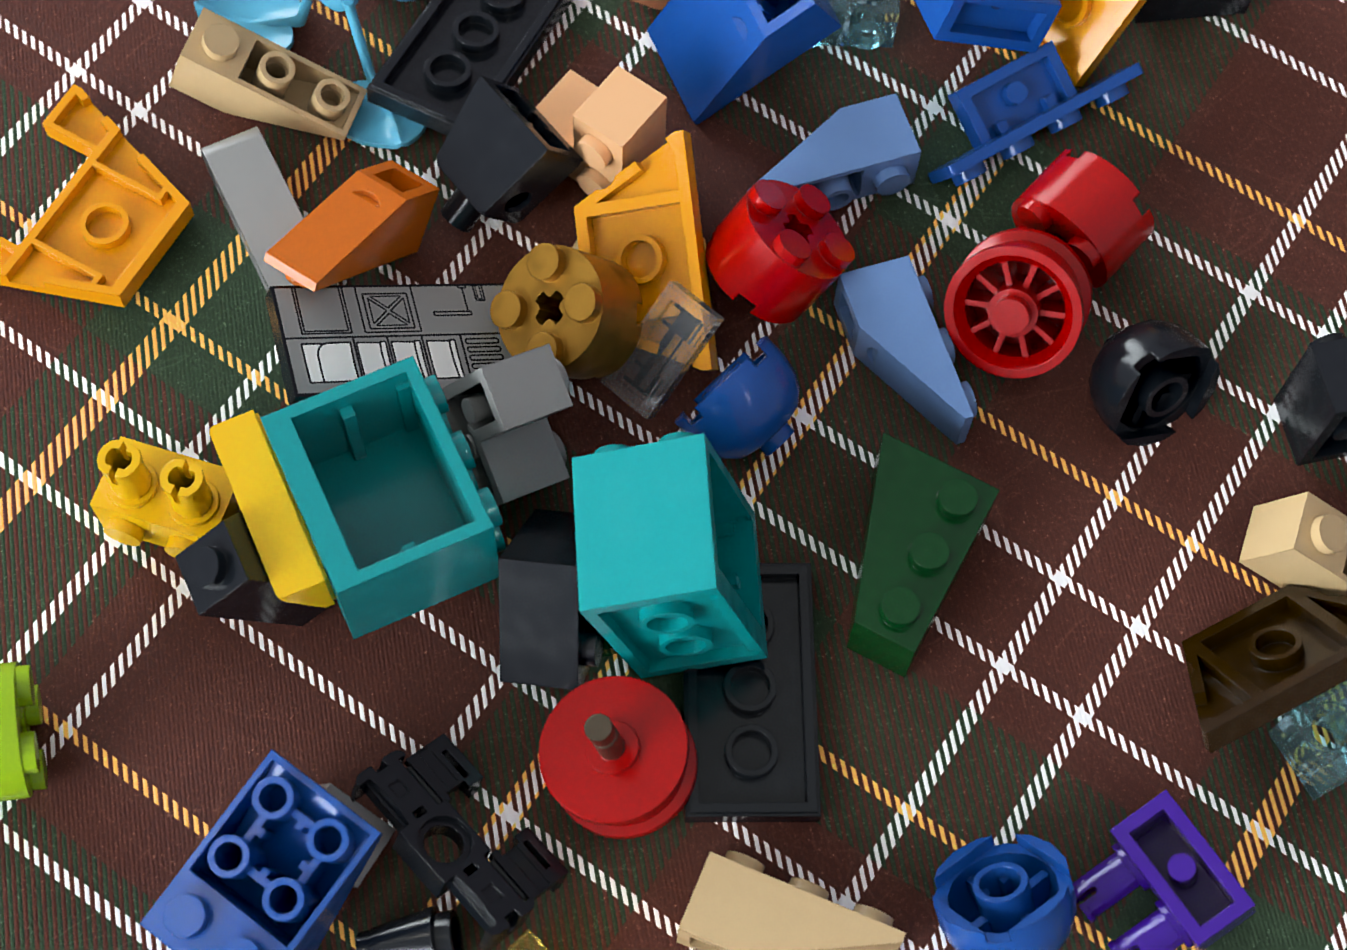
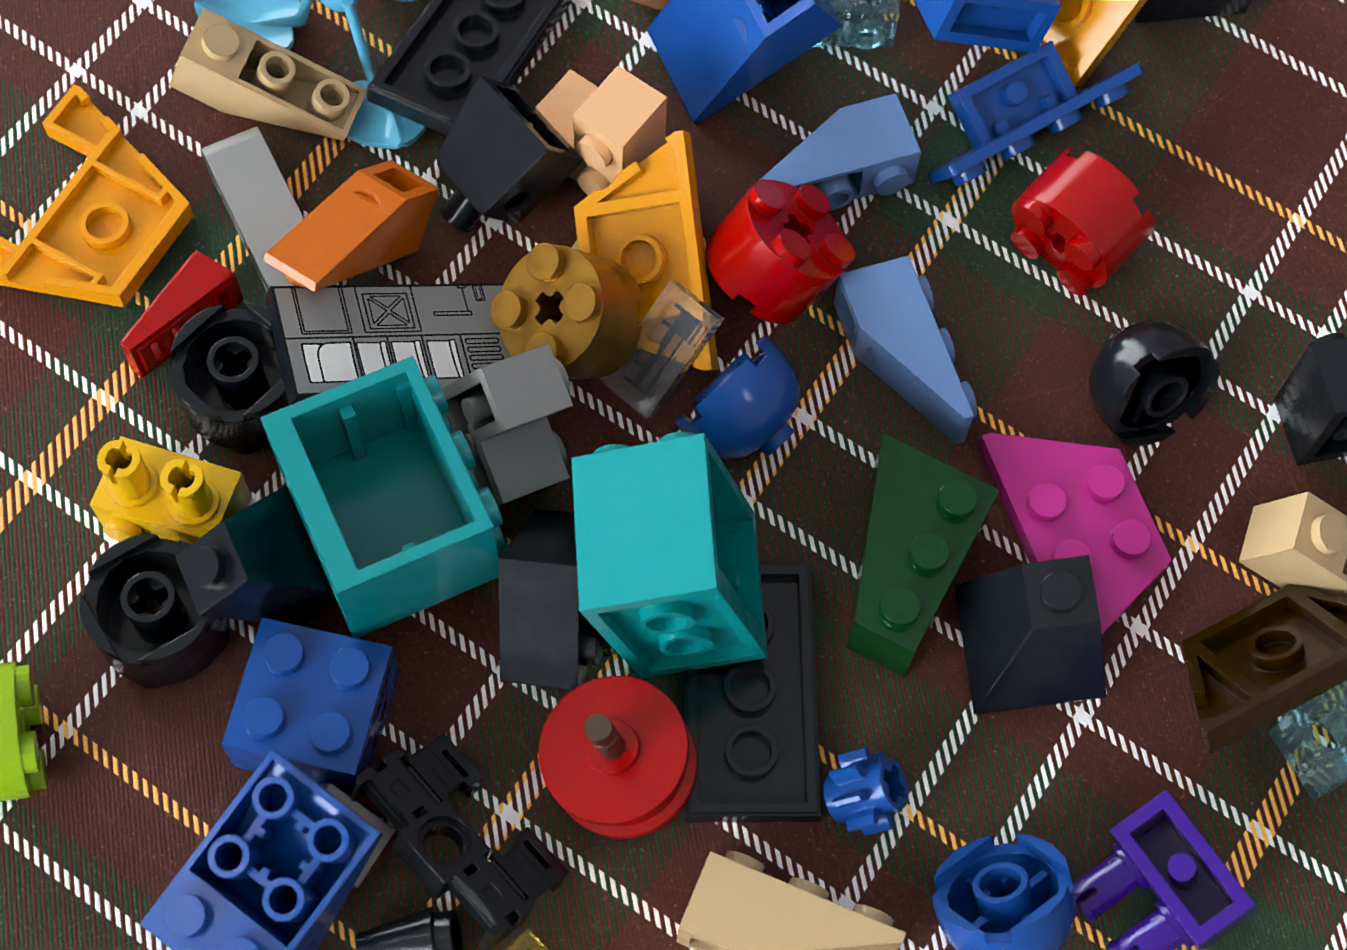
(117, 606): none -> black brick
(192, 289): none -> red slope
(228, 375): none -> black brick
(271, 512): yellow slope -> none
(313, 702): none -> blue brick
(865, 791): none -> blue gear
(1018, 303): red wheel -> none
(1032, 636): none -> black slope
(1076, 504): none -> dark pink wing

